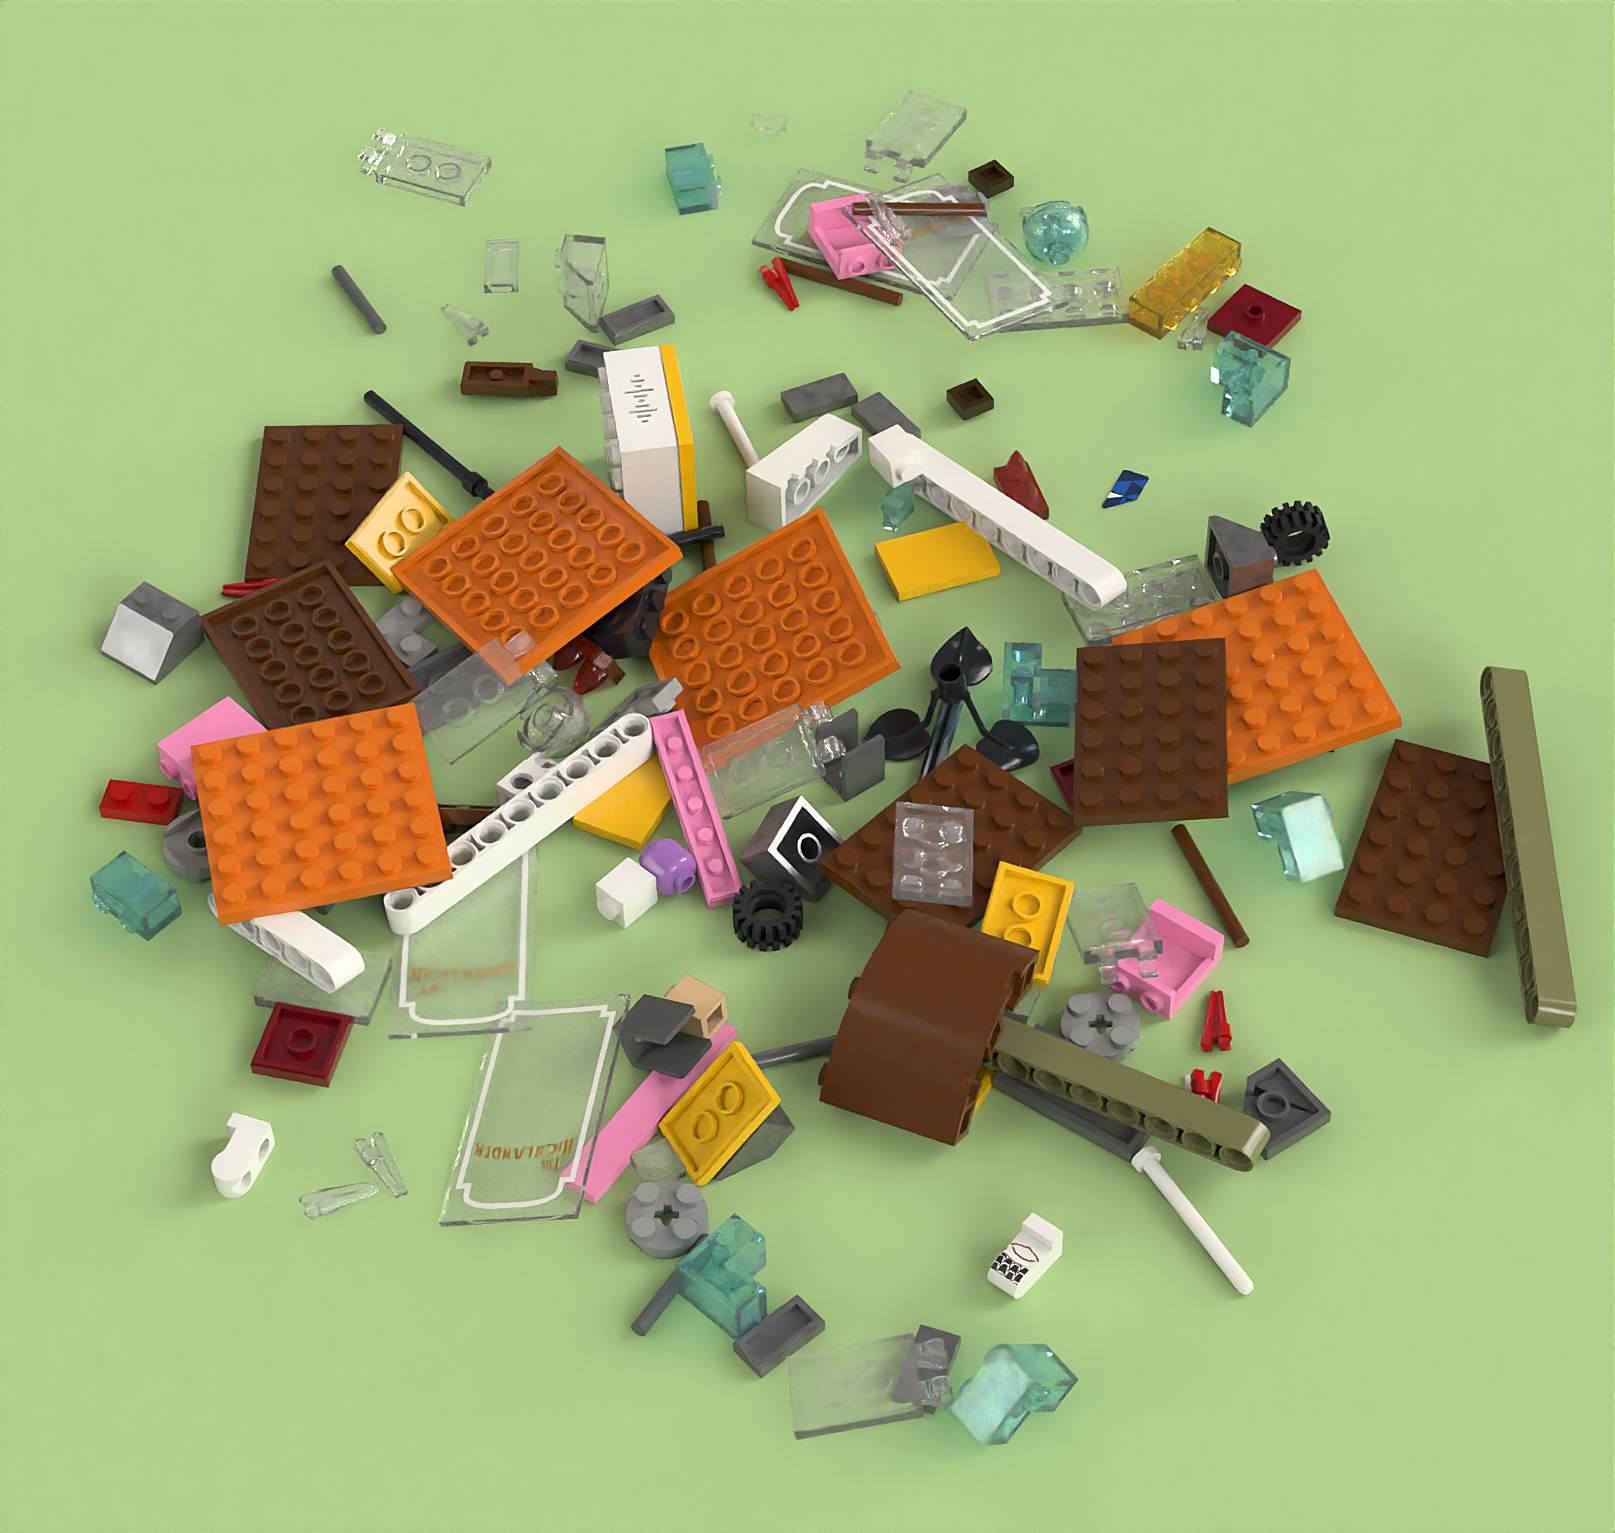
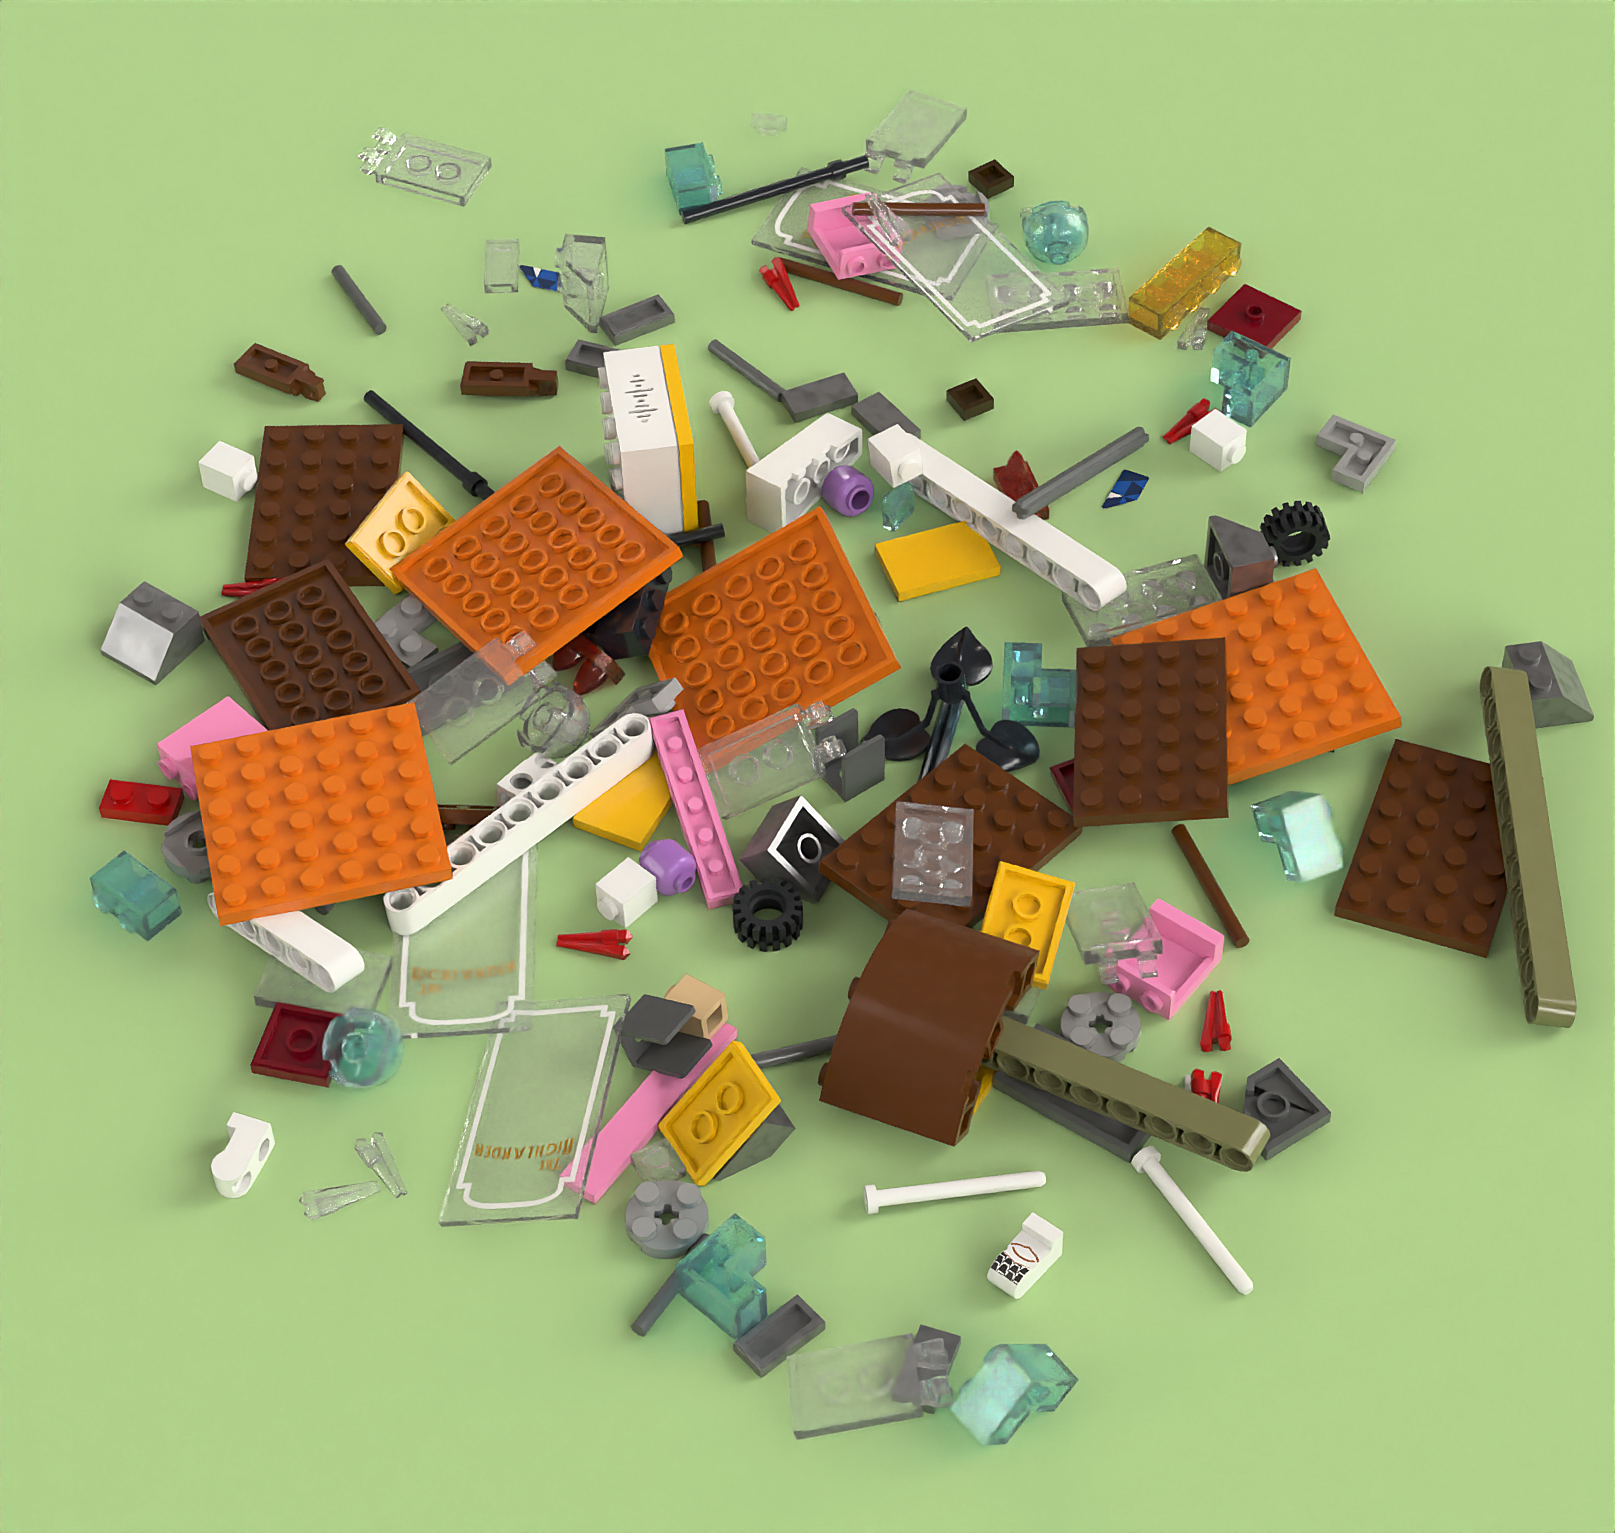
(228, 471): none -> white brick
(280, 372): none -> reddish brown hinge
(363, 1048): none -> clear light blue cylinder
(540, 277): none -> sticker
(600, 943): none -> red piece
(746, 369): none -> dark grey bar
(835, 171): none -> black bar
(847, 490): none -> medium lavender head
(876, 1198): none -> white bar
(1080, 473): none -> dark grey axle
(1184, 426): none -> red piece
(1218, 440): none -> white brick
(1361, 451): none -> light grey plate
(1553, 684): none -> flat silver slope

